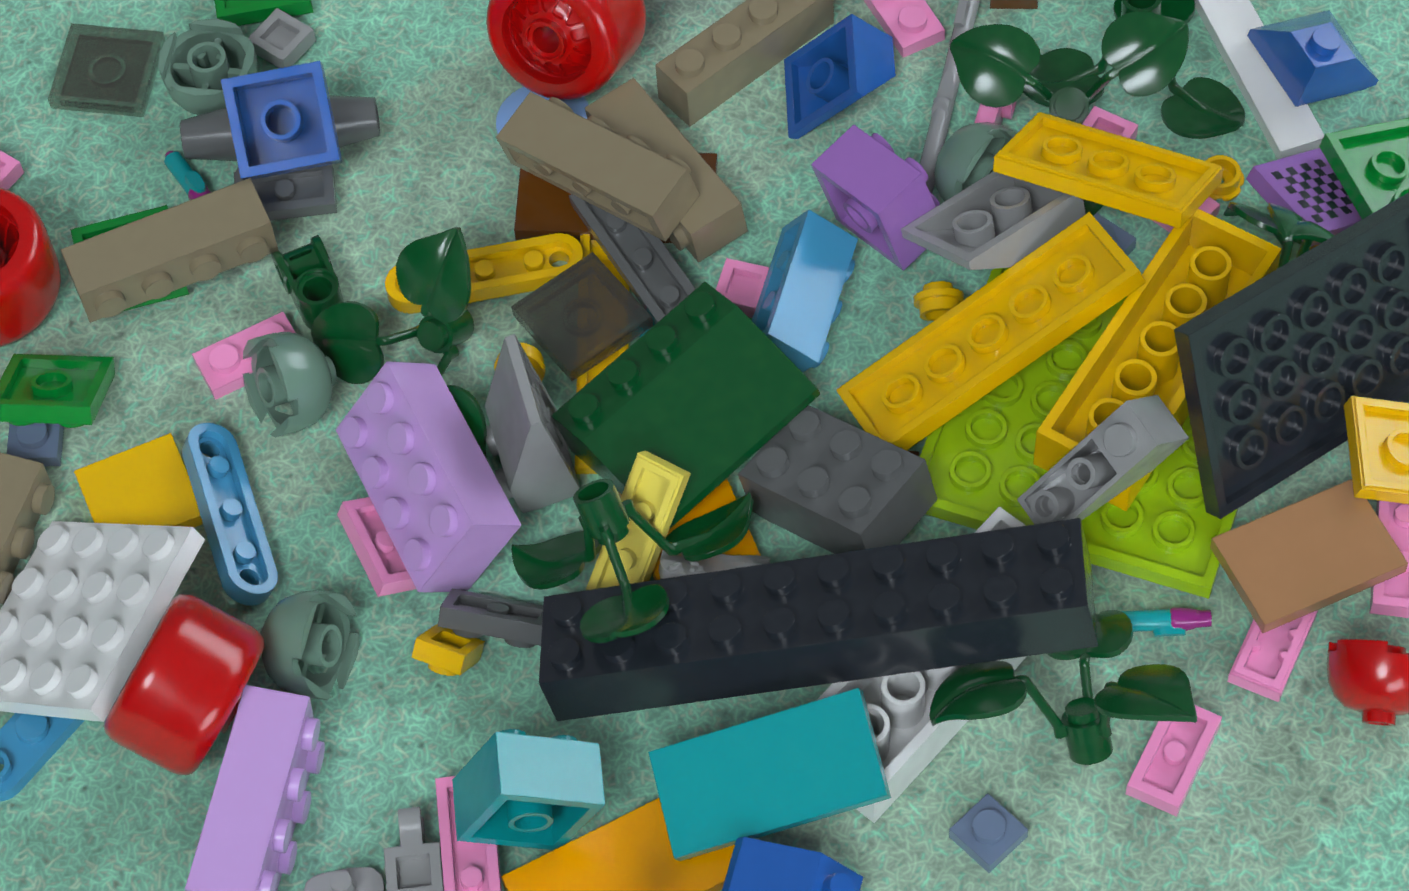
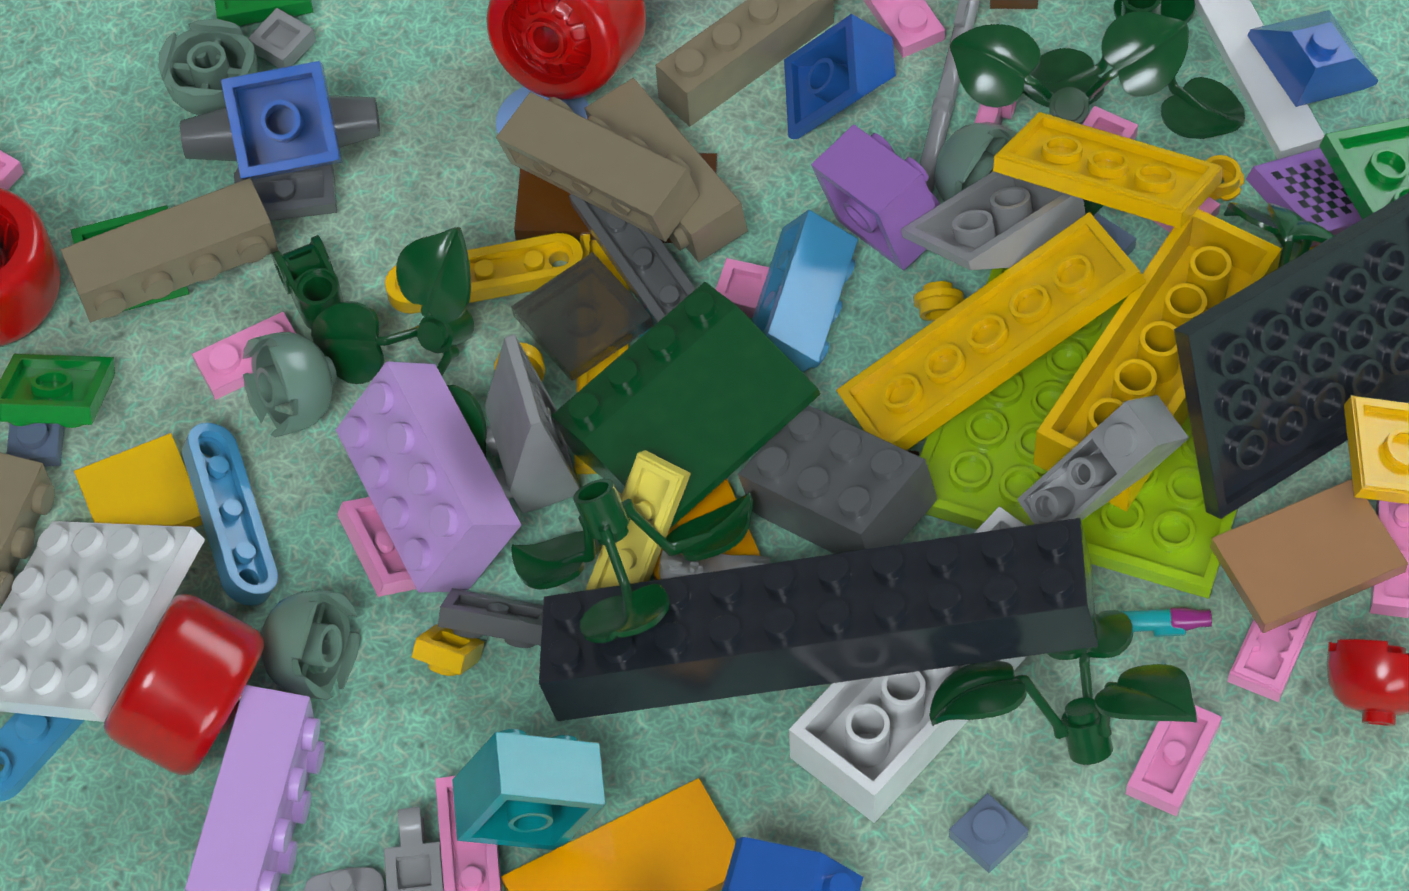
(106, 70): clear smoke tile -> none
(185, 175): teal piece -> none
(769, 774): teal tile -> none

